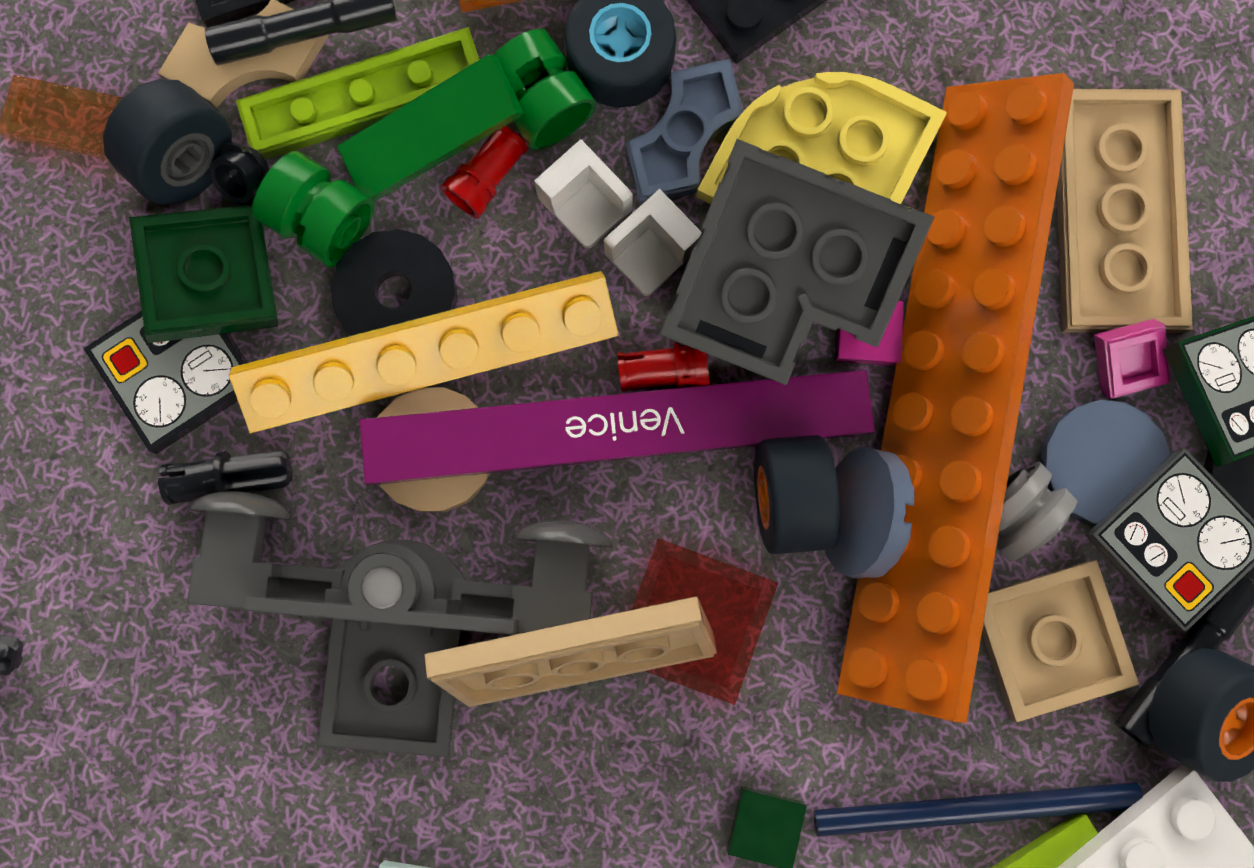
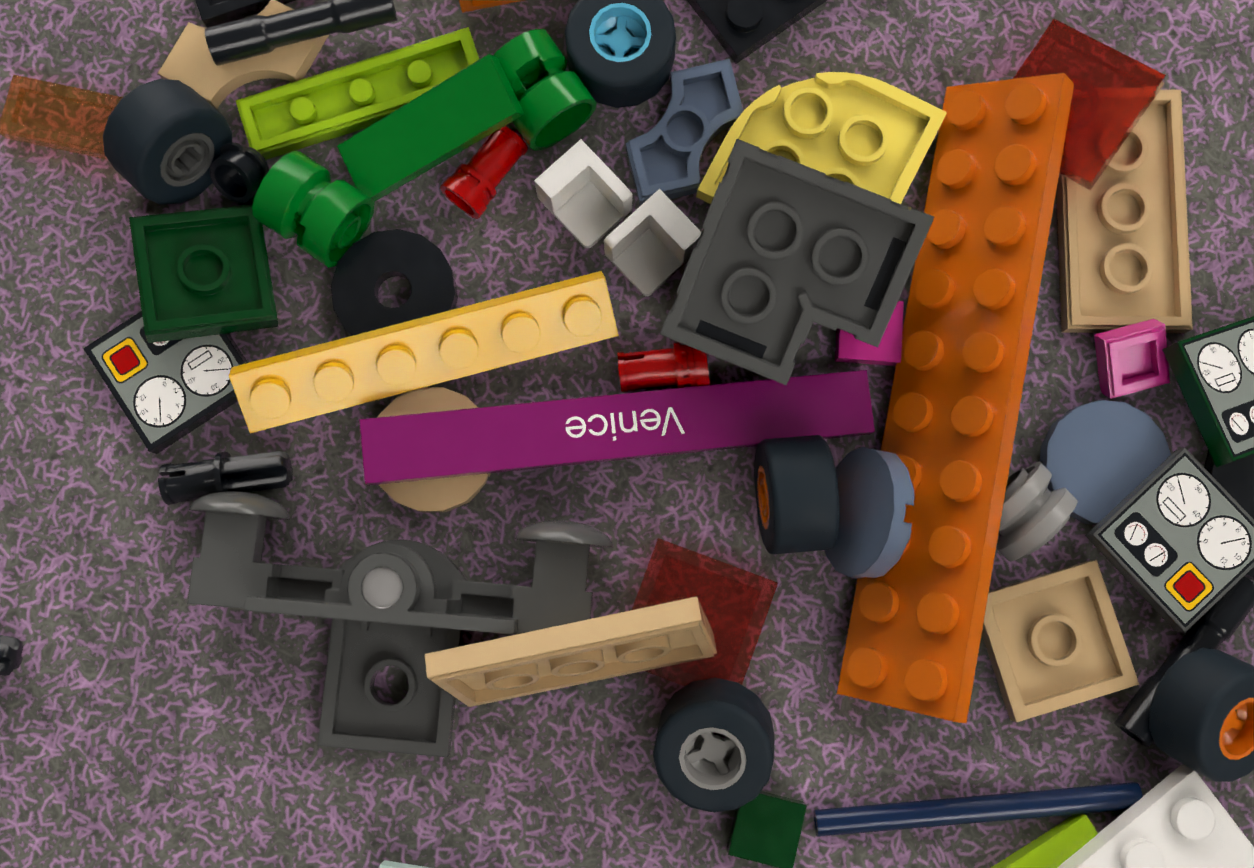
(704, 767): none -> black wheel
(1106, 98): none -> clear red tile

